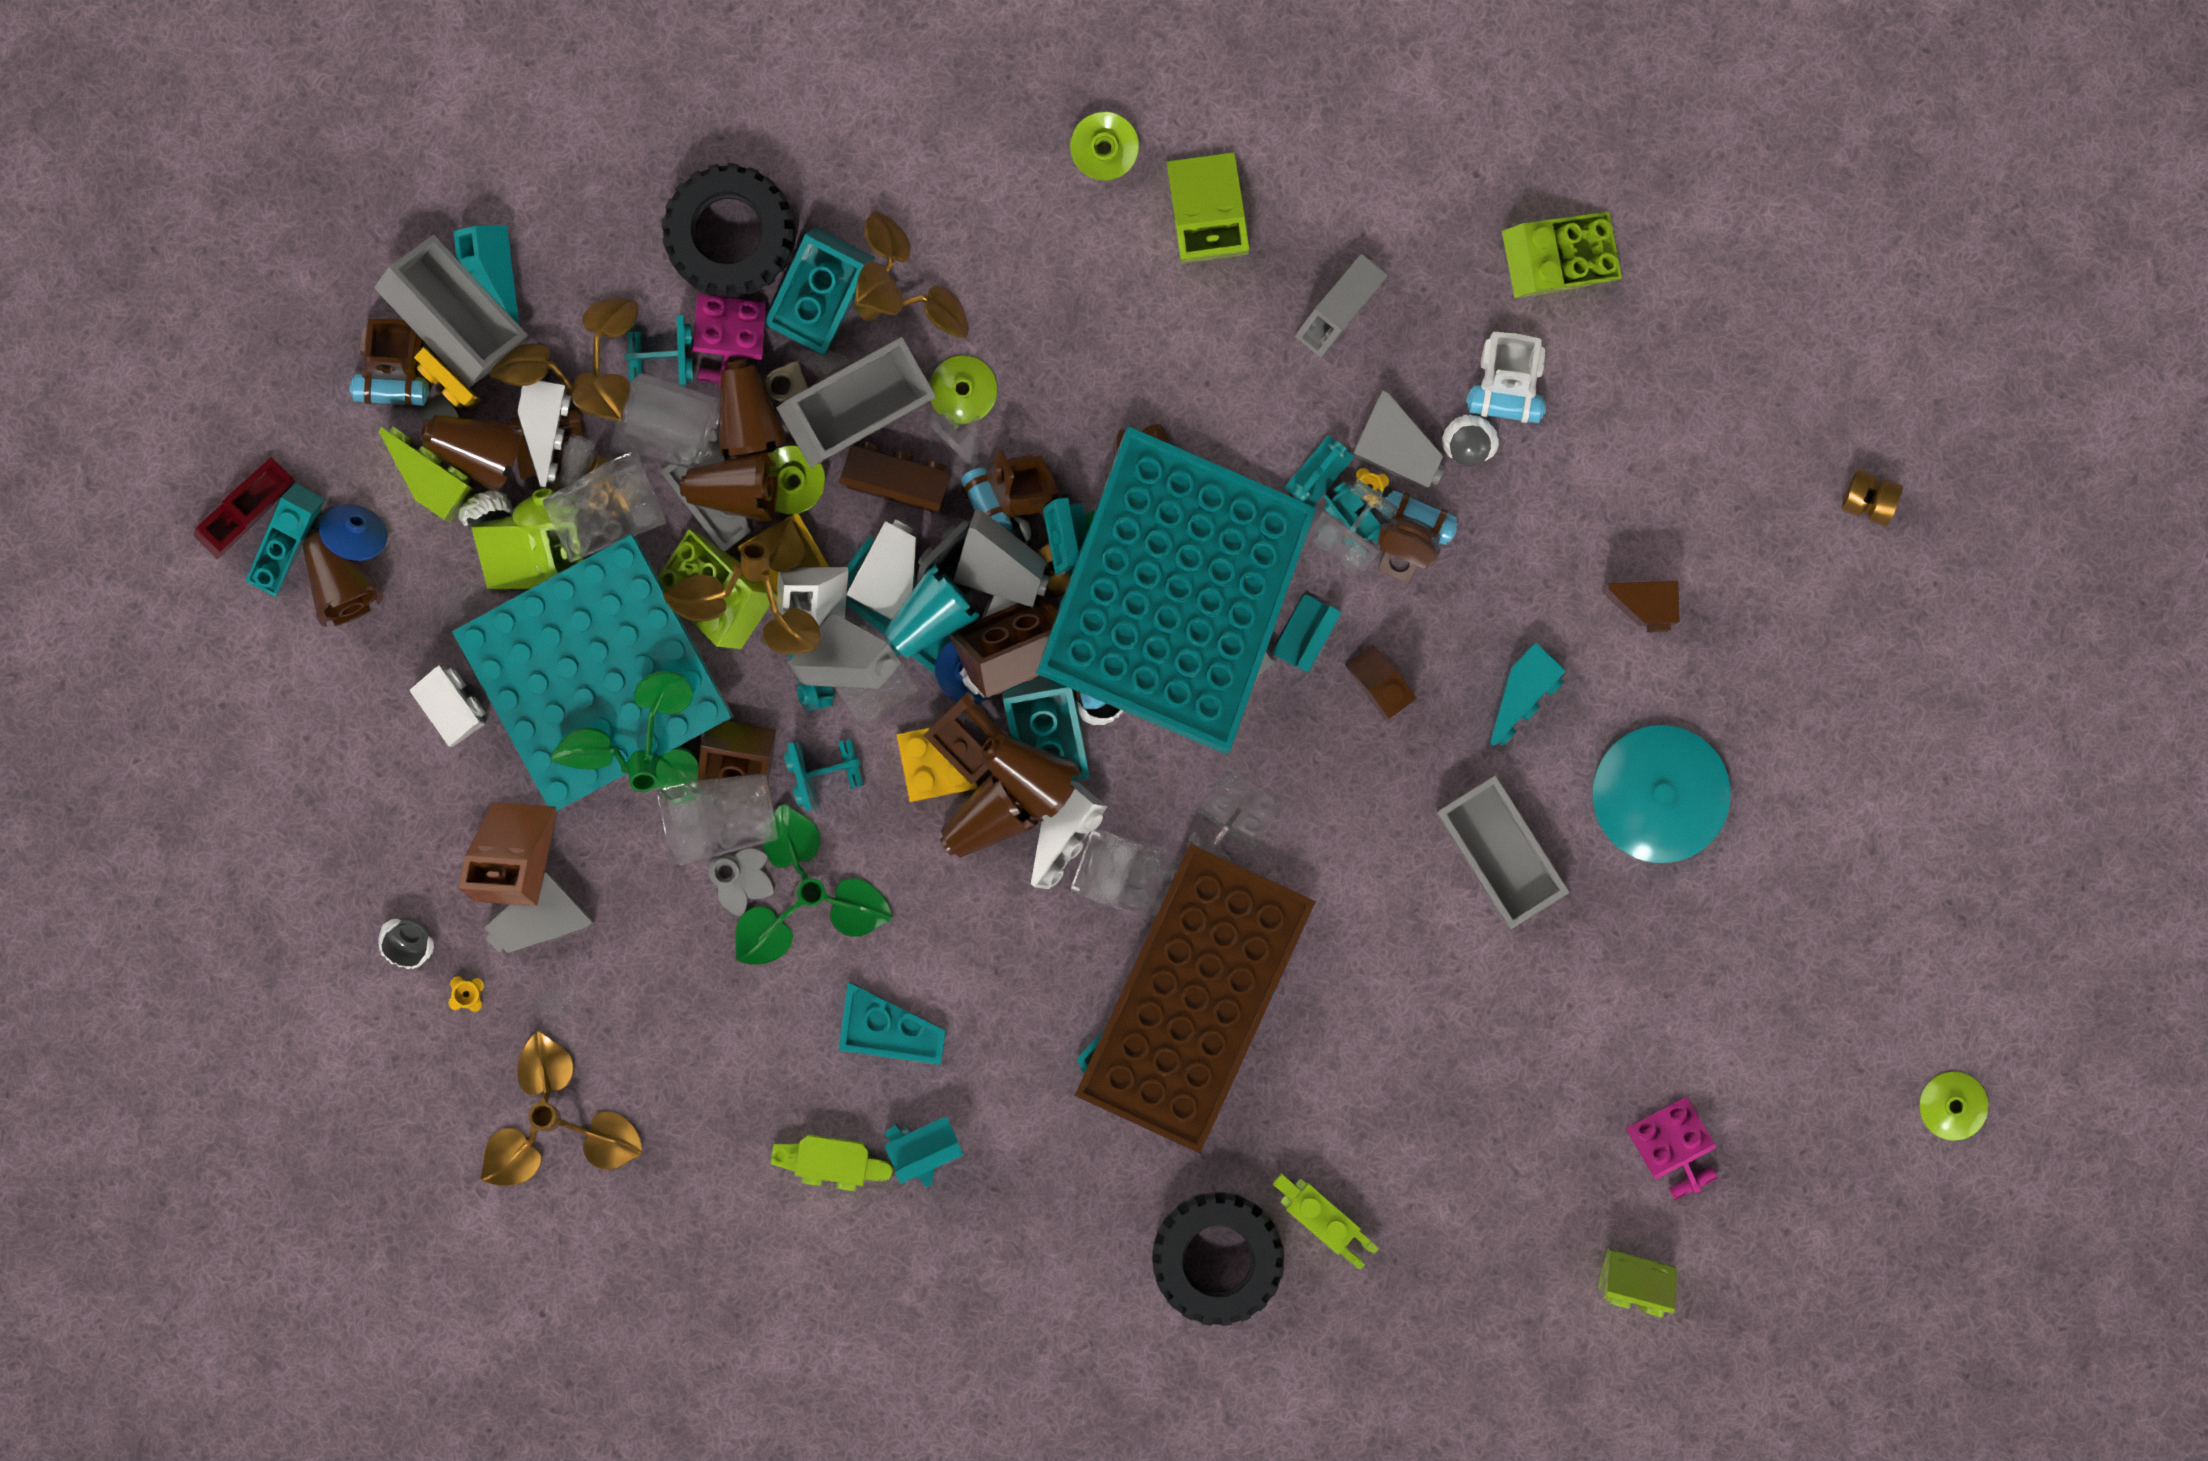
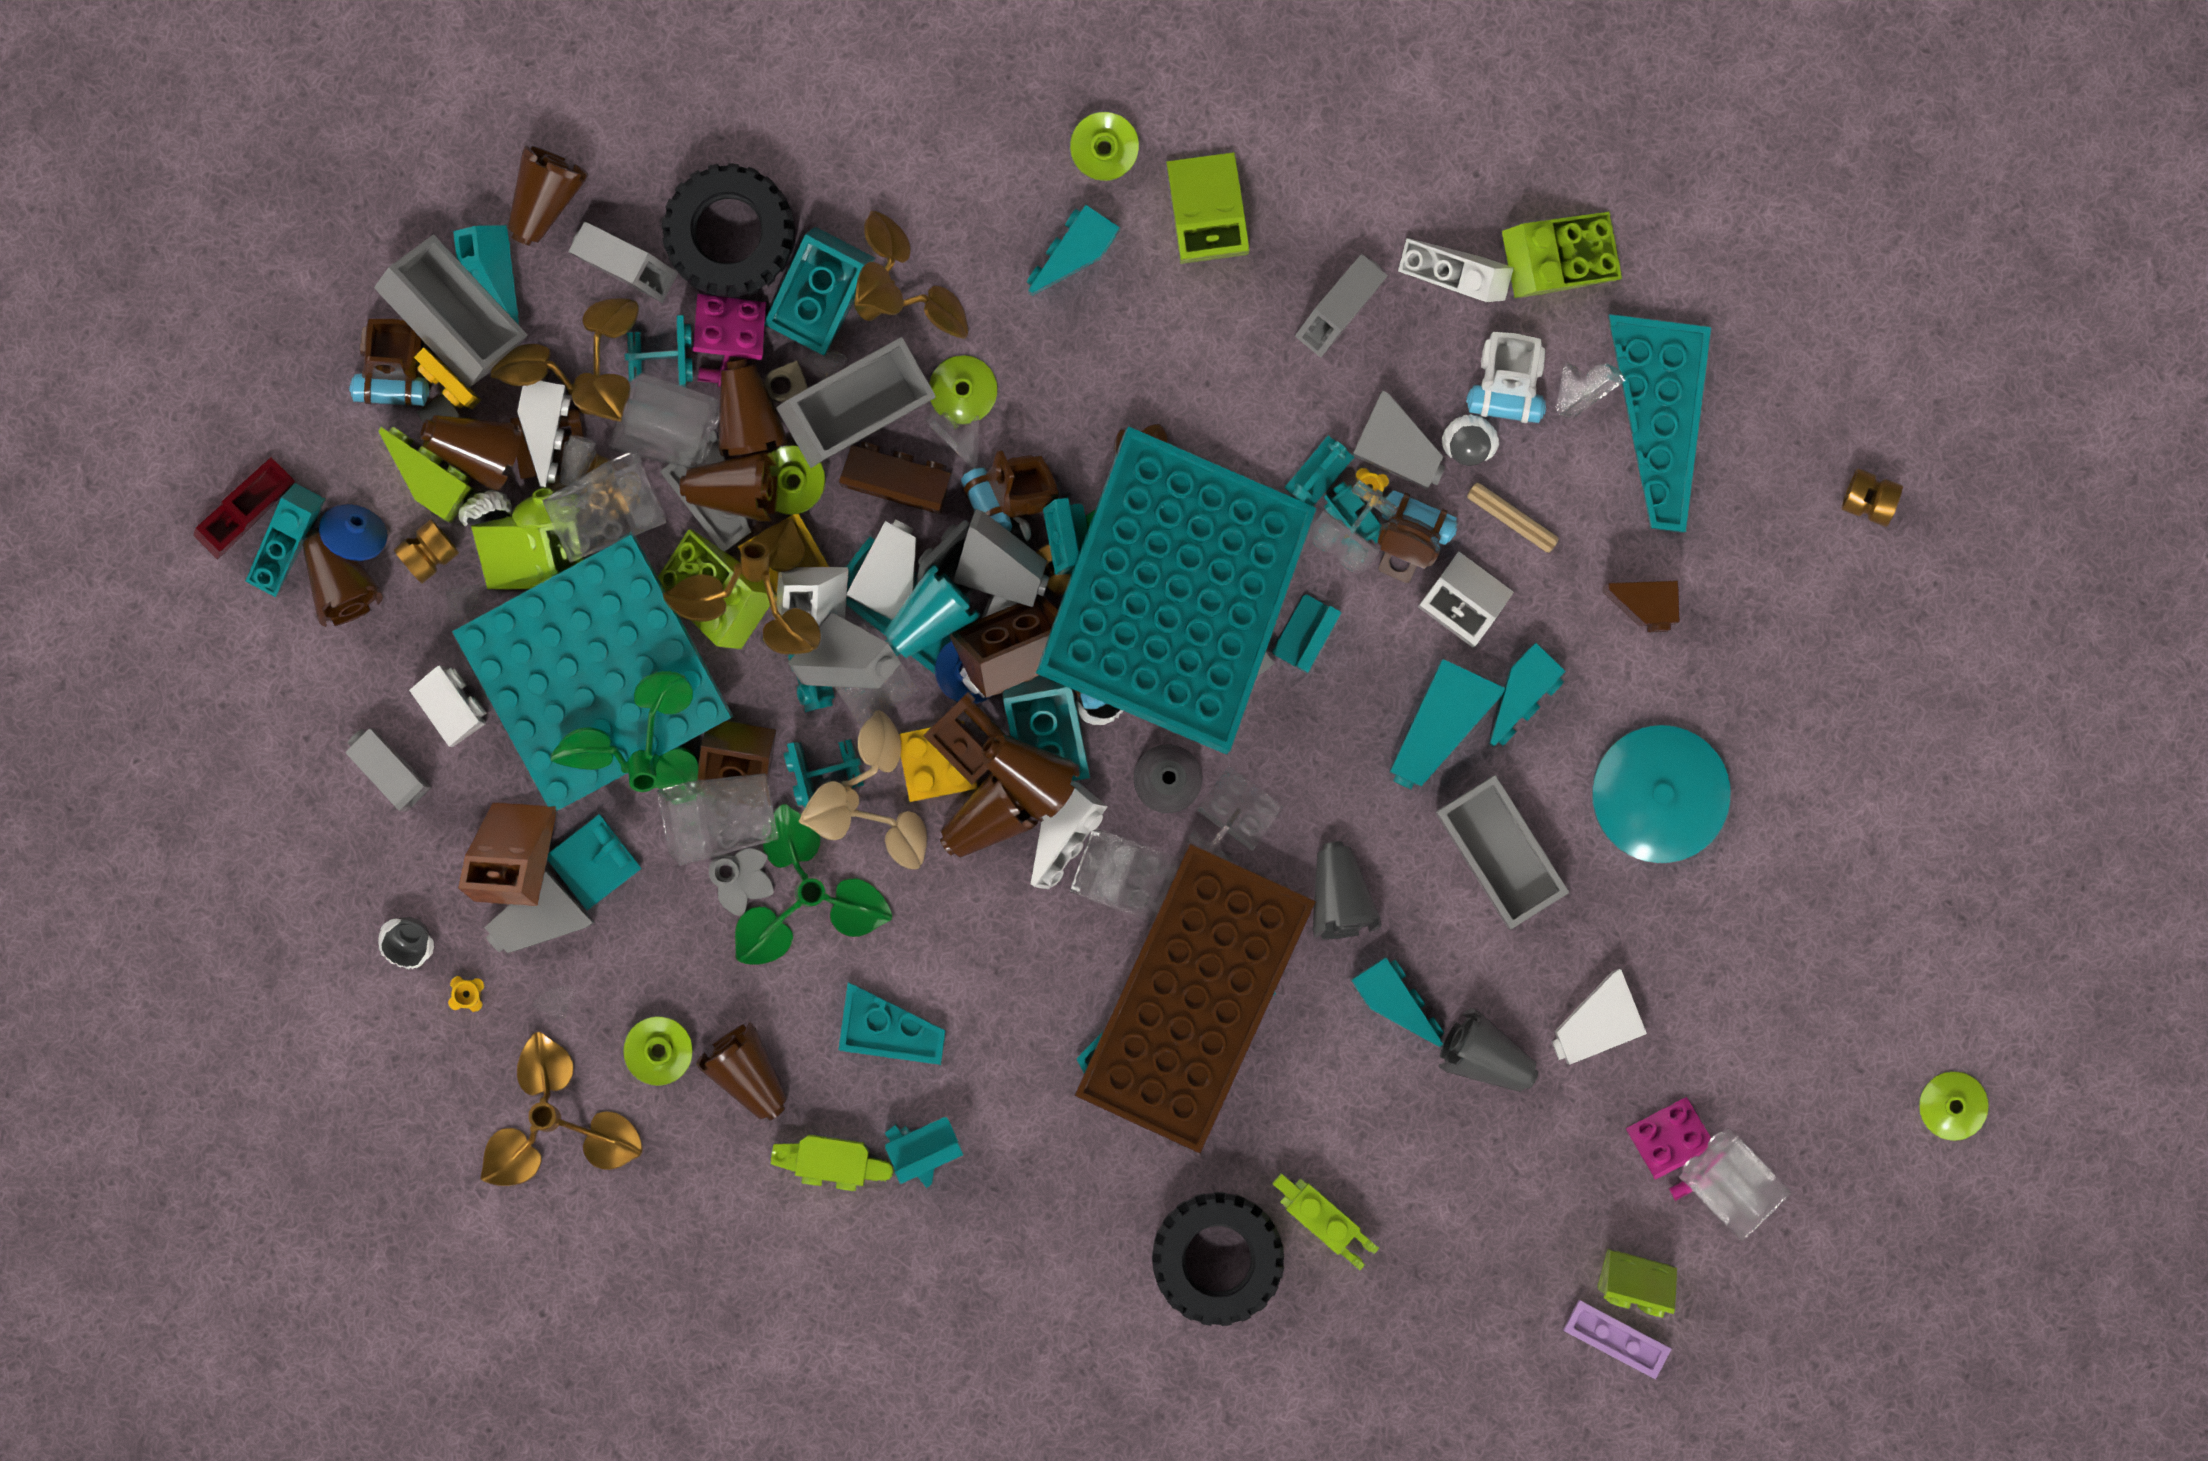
(387, 769): none -> light grey slope
(426, 551): none -> pearl gold wheel
(541, 193): none -> reddish brown cone
(593, 862): none -> teal plate
(623, 261): none -> light grey slope
(640, 1057): none -> lime dish
(745, 1072): none -> reddish brown cone
(835, 803): none -> tan plant
(1081, 246): none -> teal slope
(1154, 791): none -> dark grey cone
(1341, 895): none -> dark grey cone
(1381, 682): reddish brown slope -> none
(1387, 995): none -> teal slope
(1444, 718): none -> teal slope
(1456, 270): none -> white slope
(1466, 599): none -> white slope
(1486, 1054): none -> dark grey cone
(1512, 517): none -> tan axle
(1579, 393): none -> clear slope
(1600, 1021): none -> white slope
(1617, 1339): none -> lavender plate
(1663, 405): none -> teal wing
(1734, 1184): none -> clear slope

